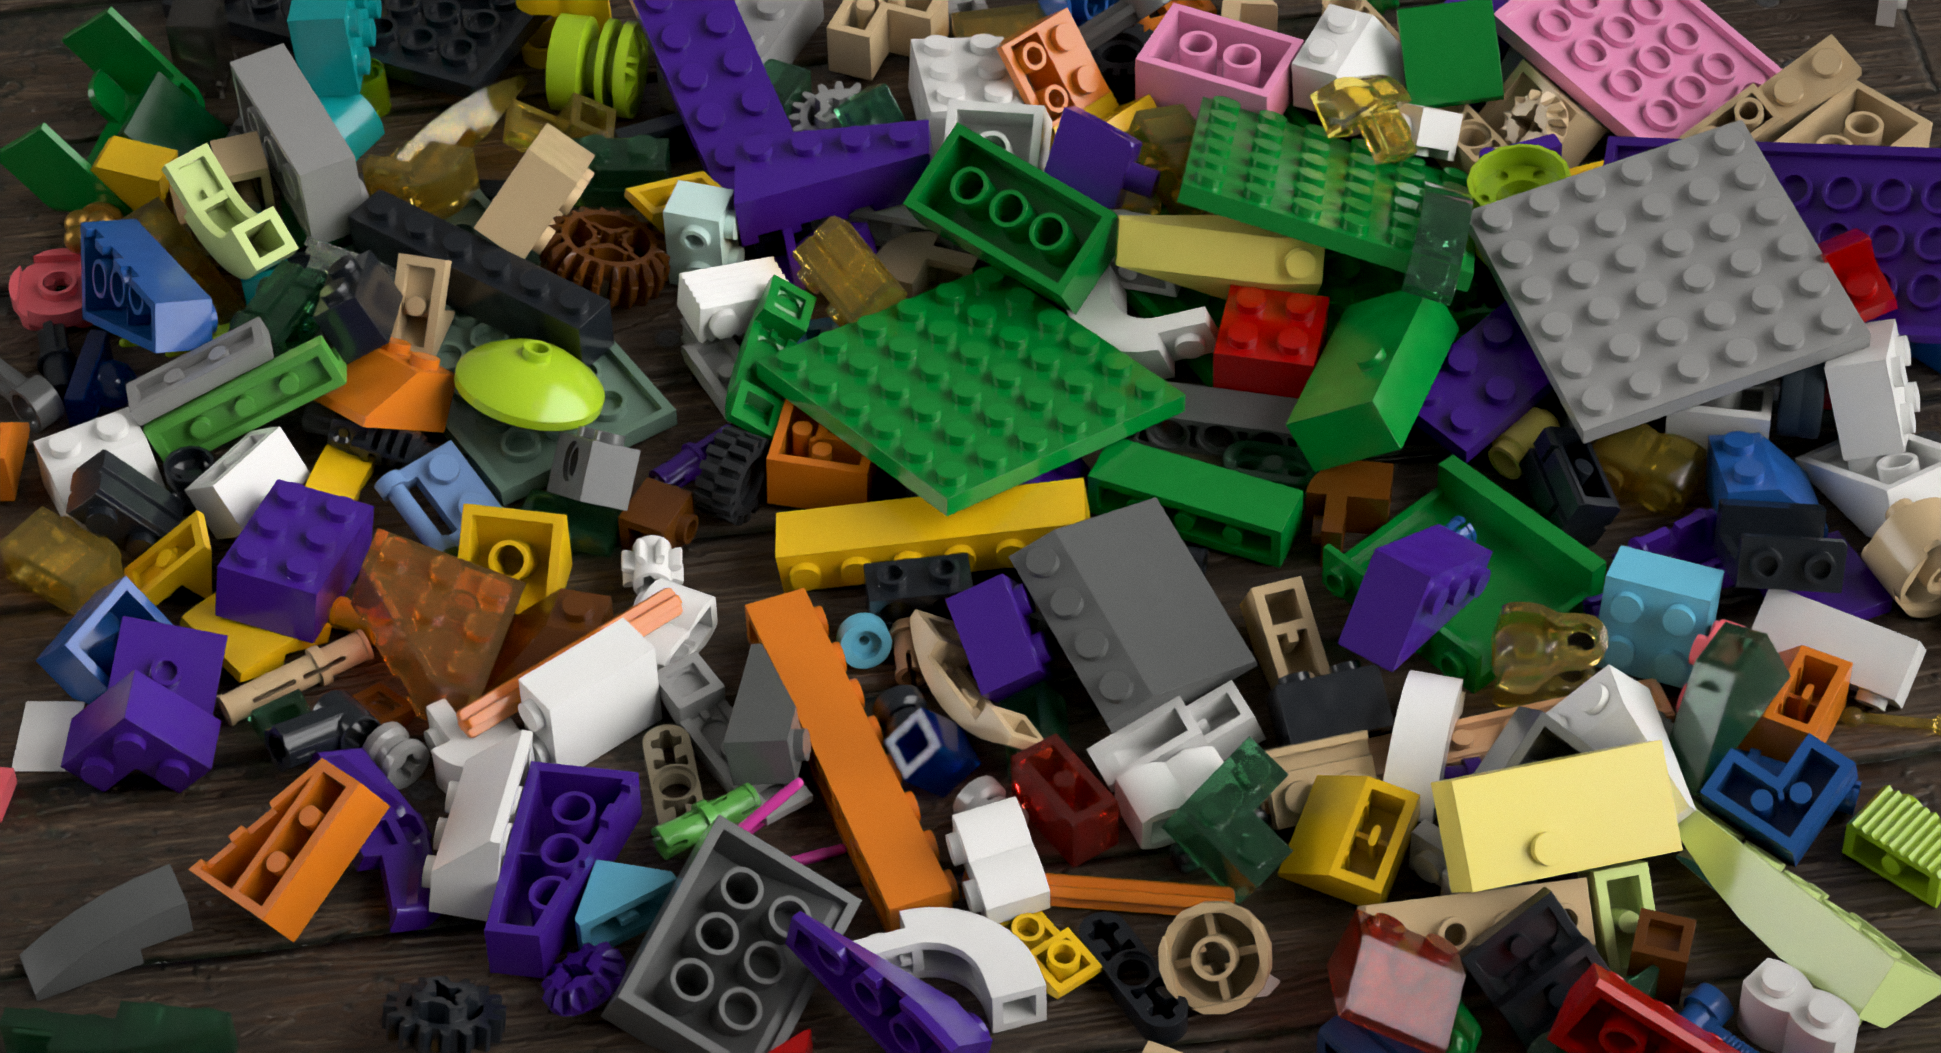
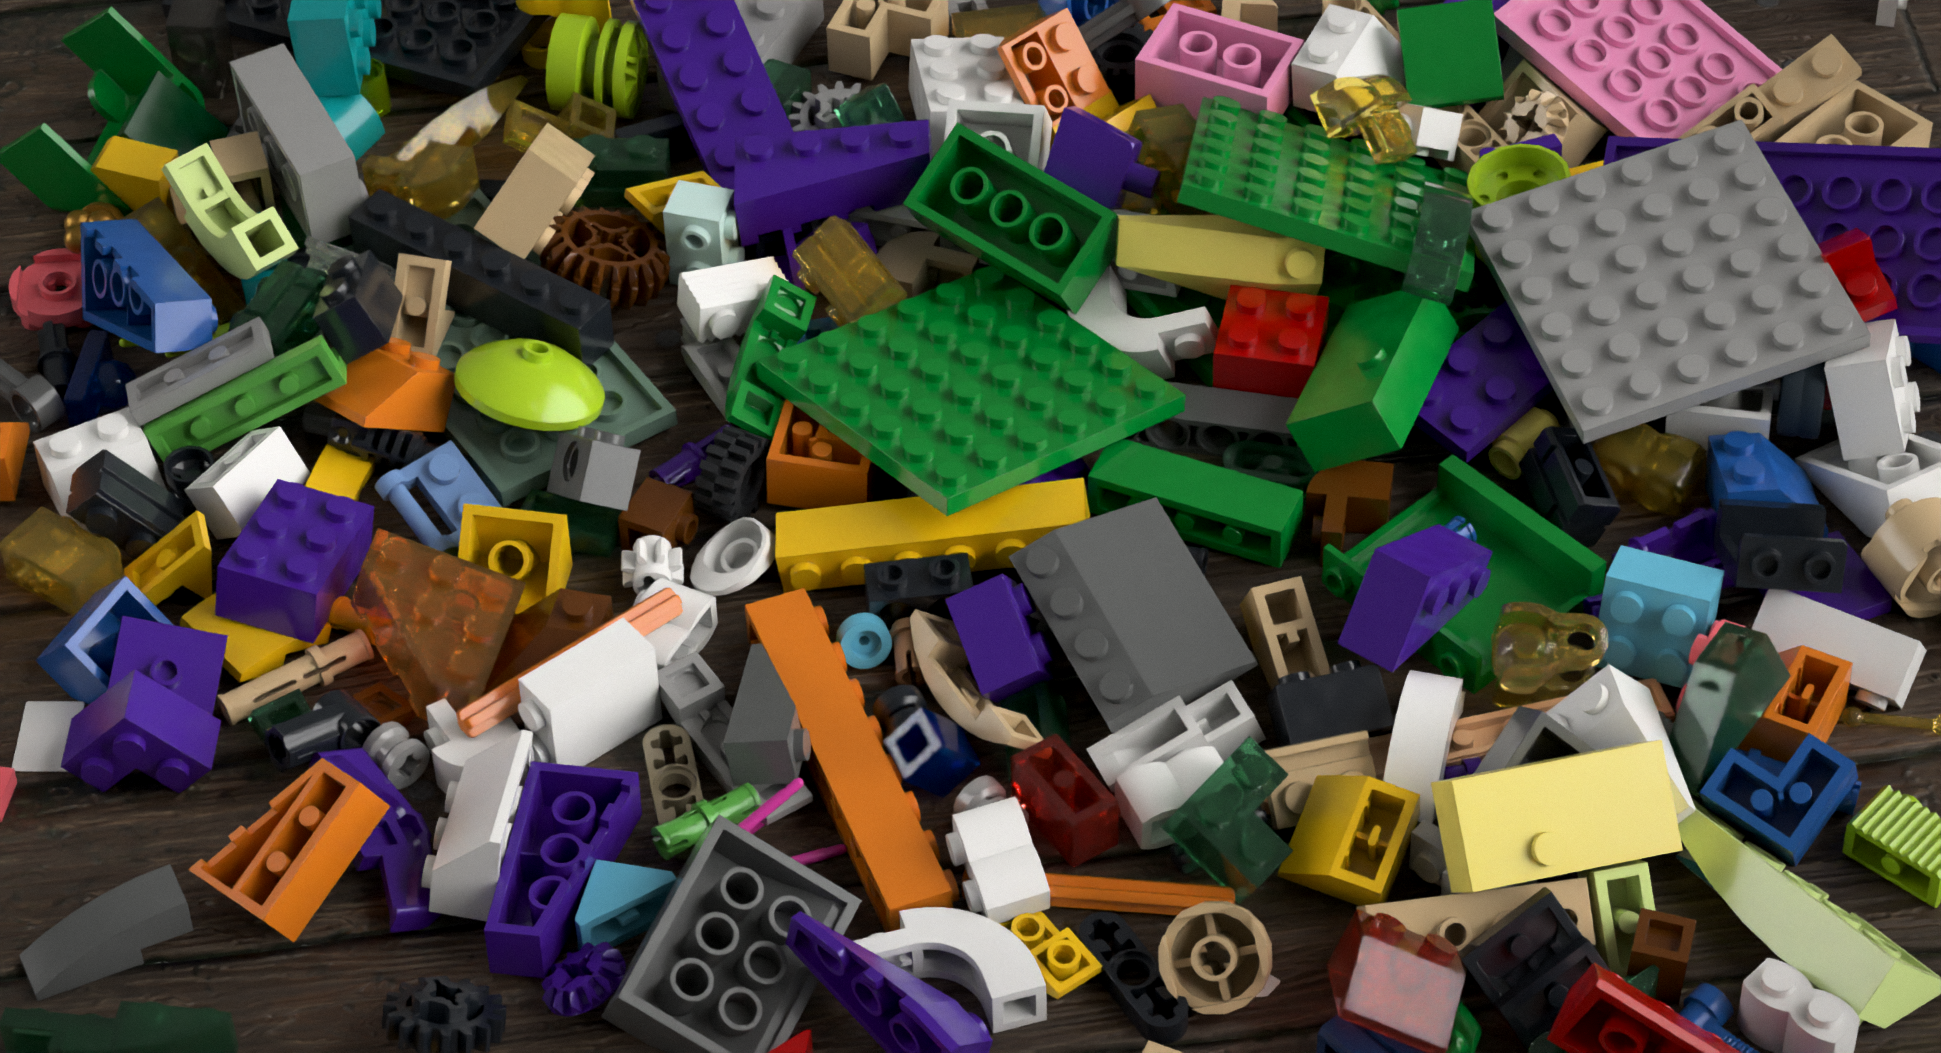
(733, 557): none -> white hat

